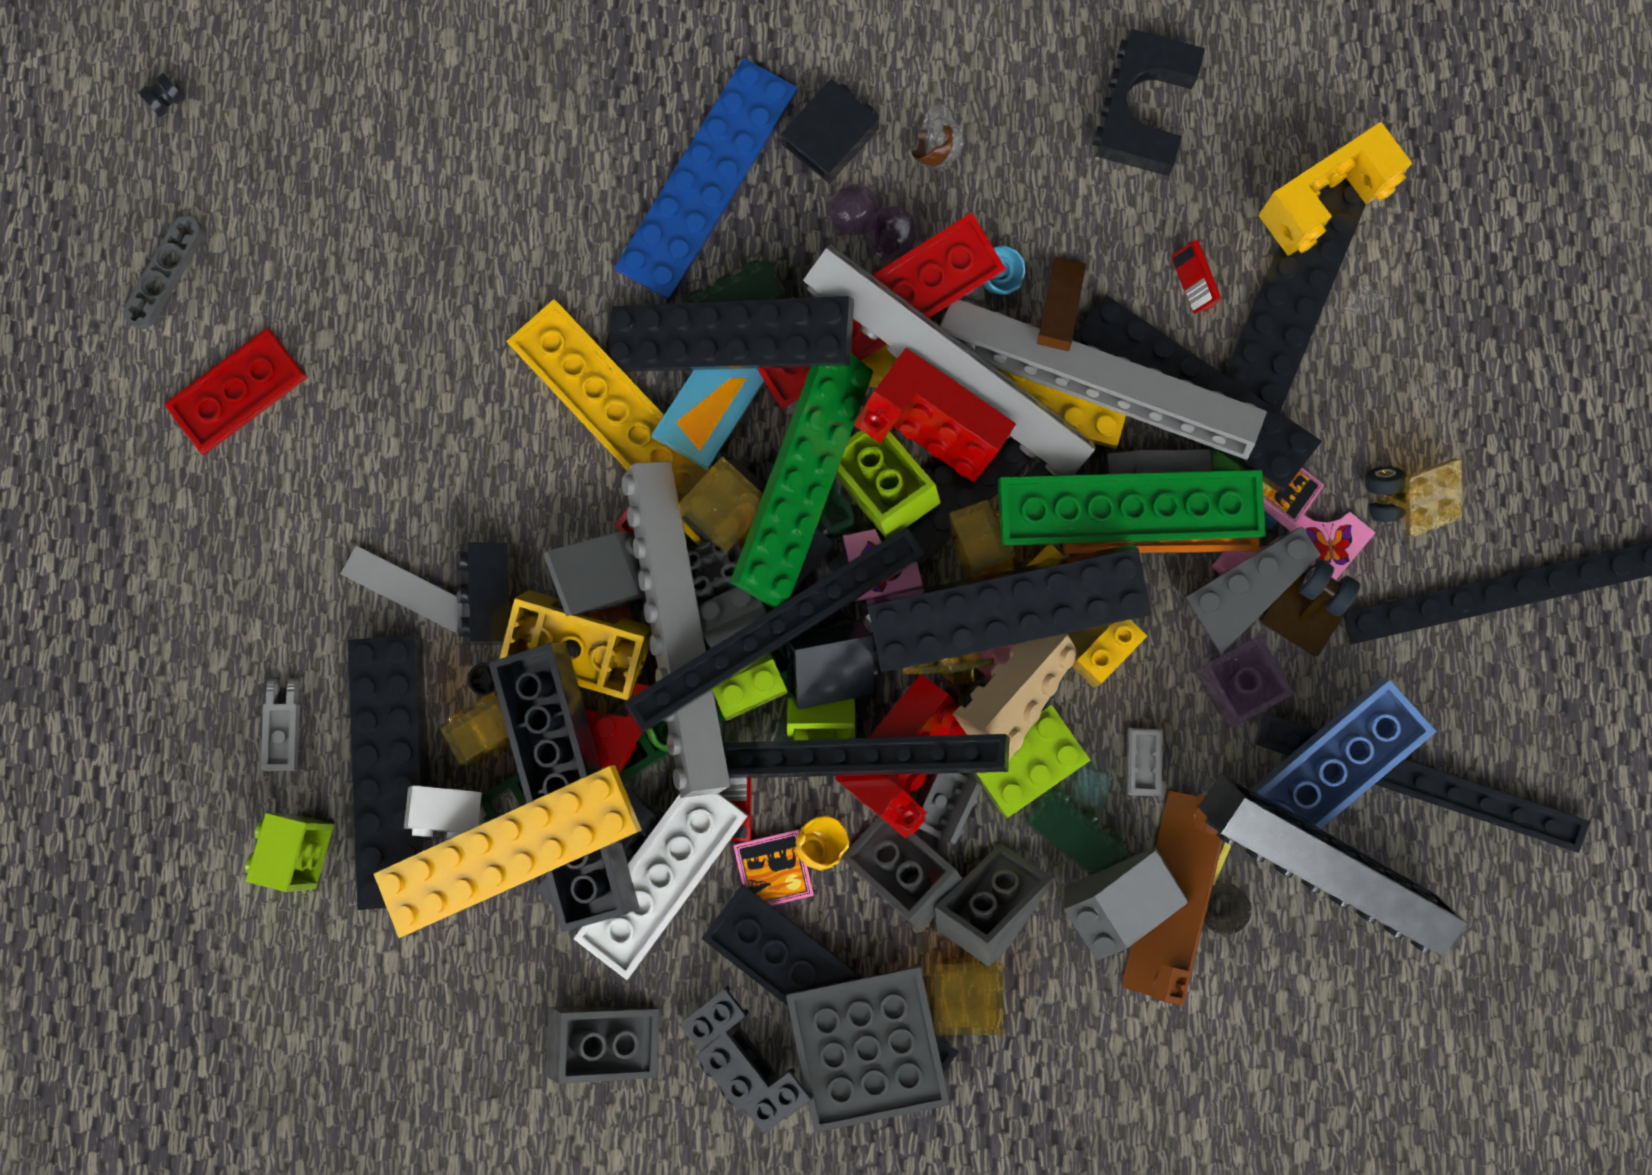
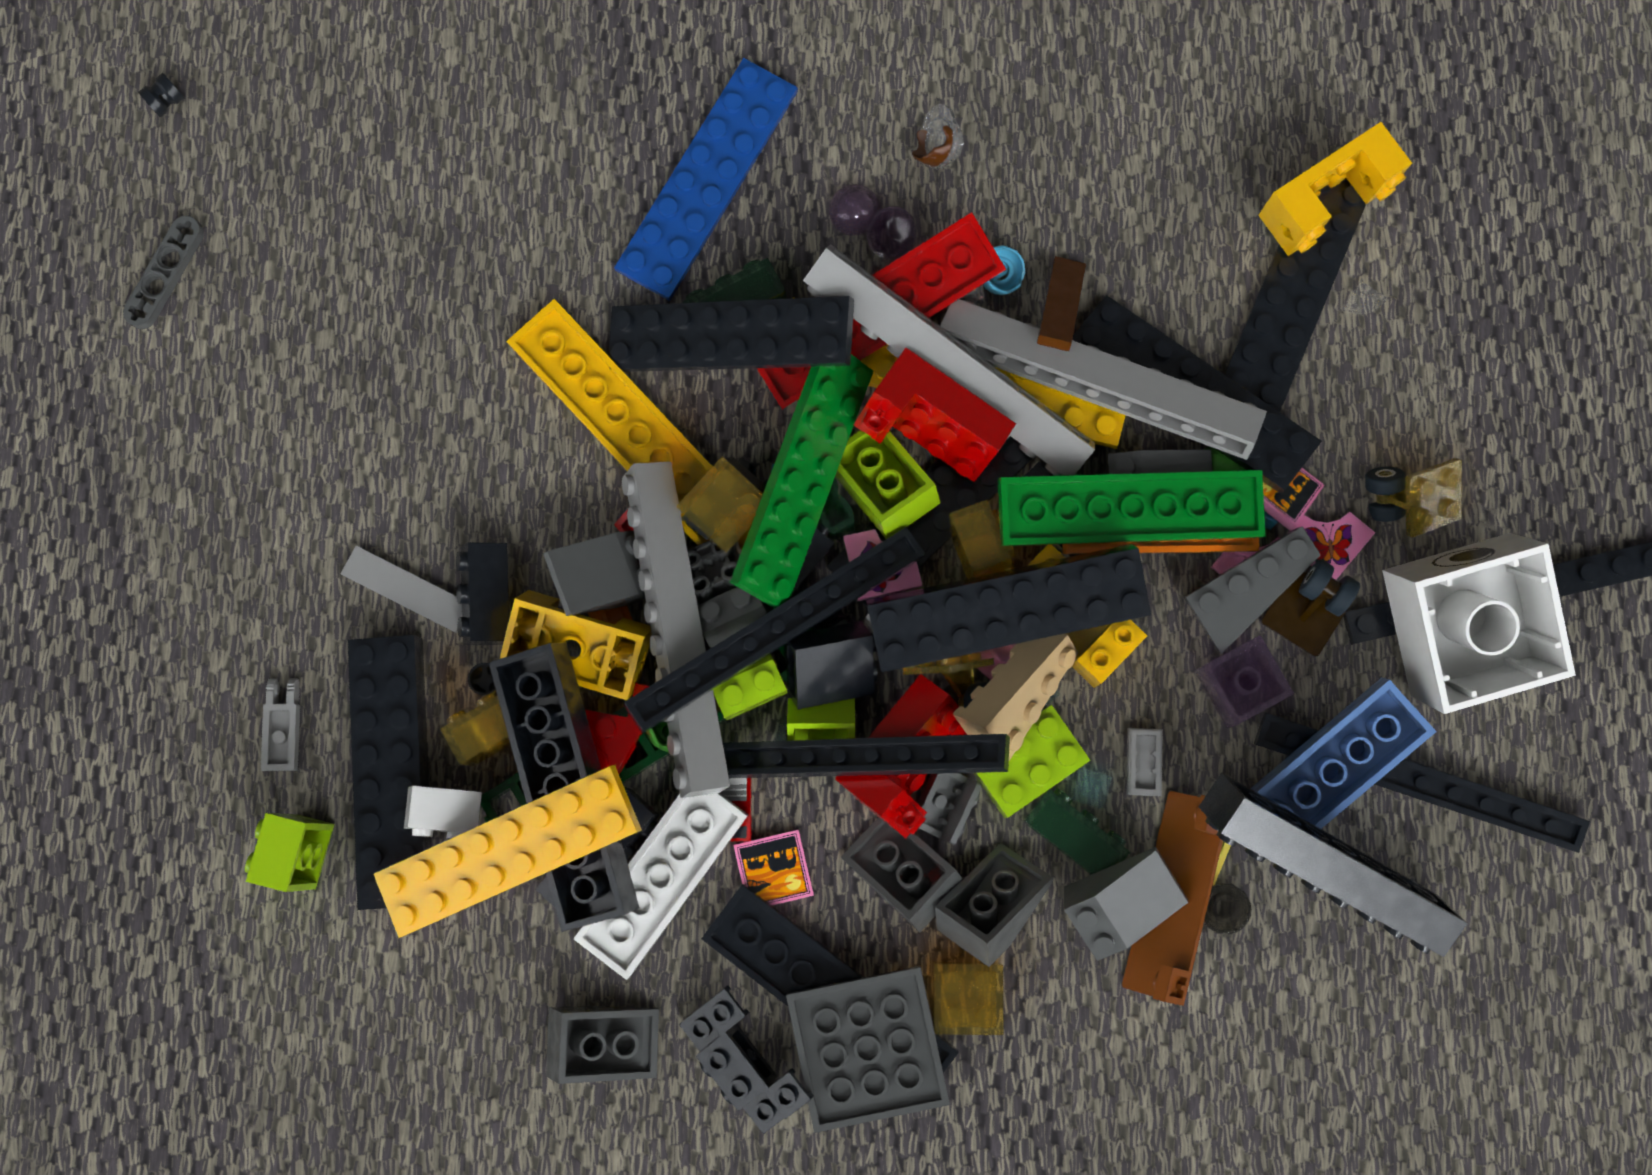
(235, 391): red tile -> none
(707, 412): medium azure tile -> none
(812, 845): yellow hair -> none
(830, 130): black brick -> none
(1144, 59): black arch -> none
(1196, 277): slope -> none
(1479, 622): none -> white brick

